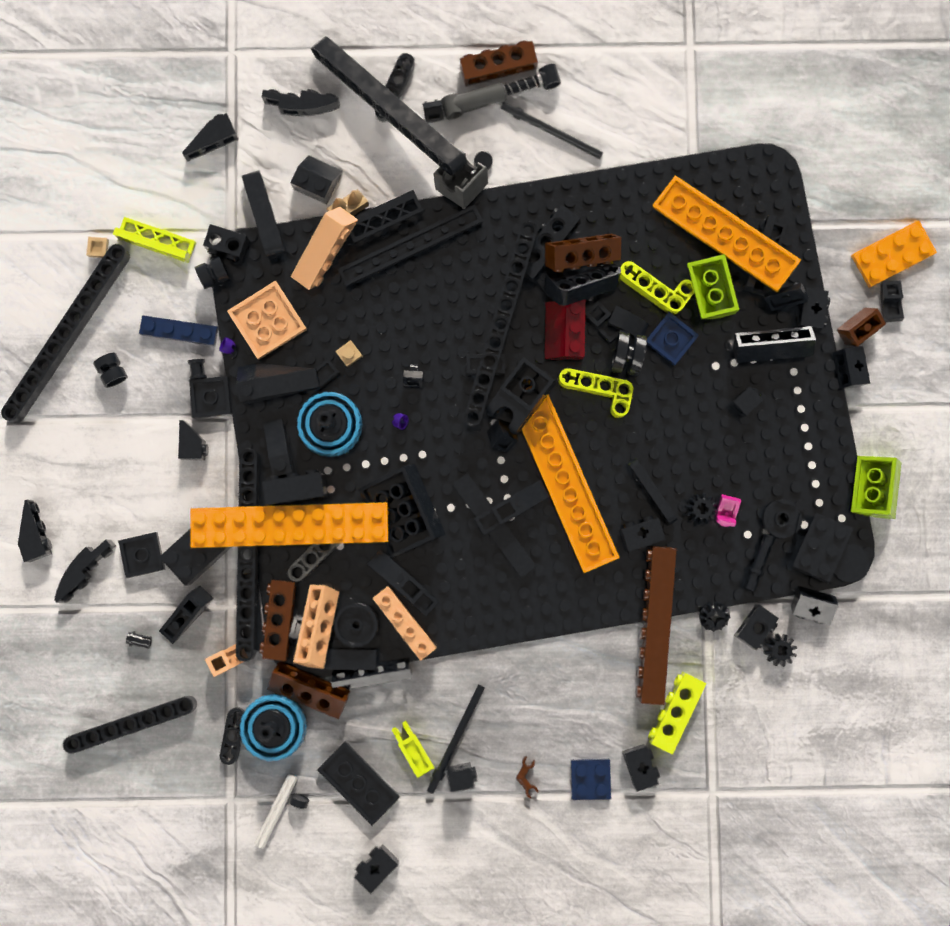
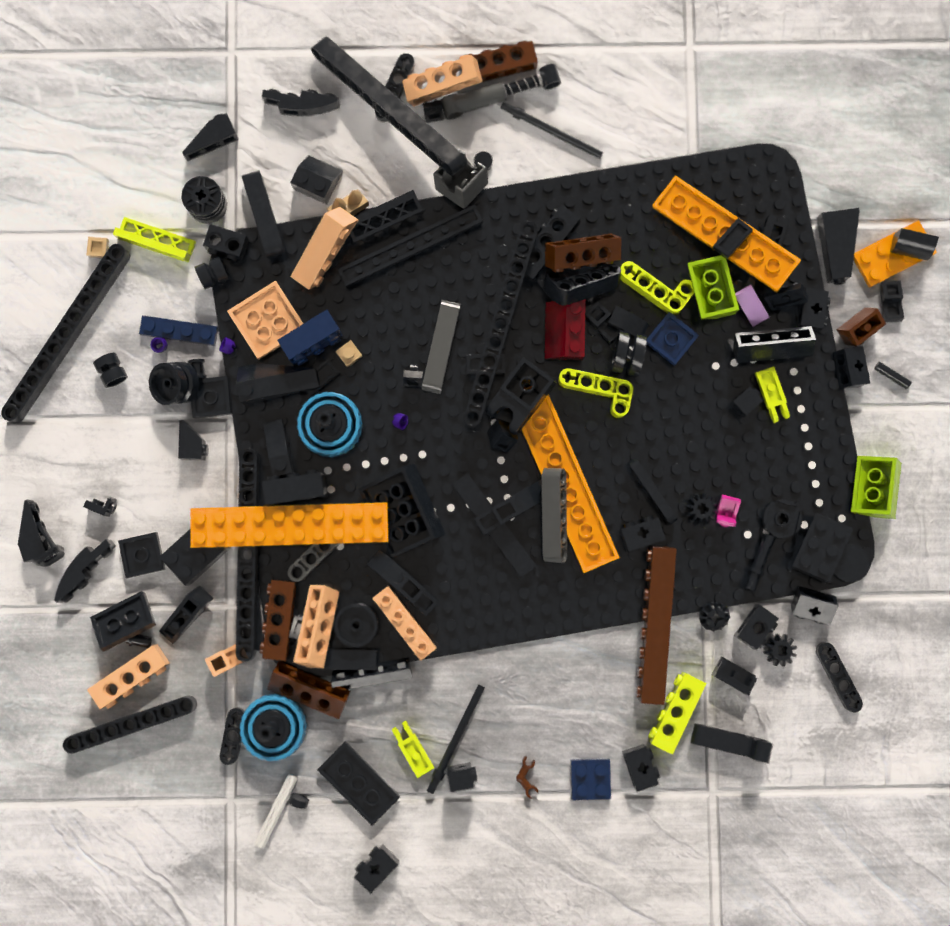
(55, 549): none -> black piece
(98, 506): none -> black bracket
(101, 691): none -> light nougat brick
(122, 621): none -> black plate
(157, 341): none -> dark purple hinge
(173, 383): none -> black wheel
(208, 209): none -> black wheel
(310, 338): none -> dark blue brick
(441, 346): none -> dark grey beam
(469, 76): none -> light nougat brick
(554, 515): none -> dark grey beam
(732, 238): none -> black tile
(732, 742): none -> black beam
(734, 676): none -> black hinge
(751, 305): none -> lavender tile
(772, 392): none -> neon yellow hinge
(838, 243): none -> black slope
(841, 675): none -> black beam
(892, 375): none -> black piece
(914, 244): none -> black brick

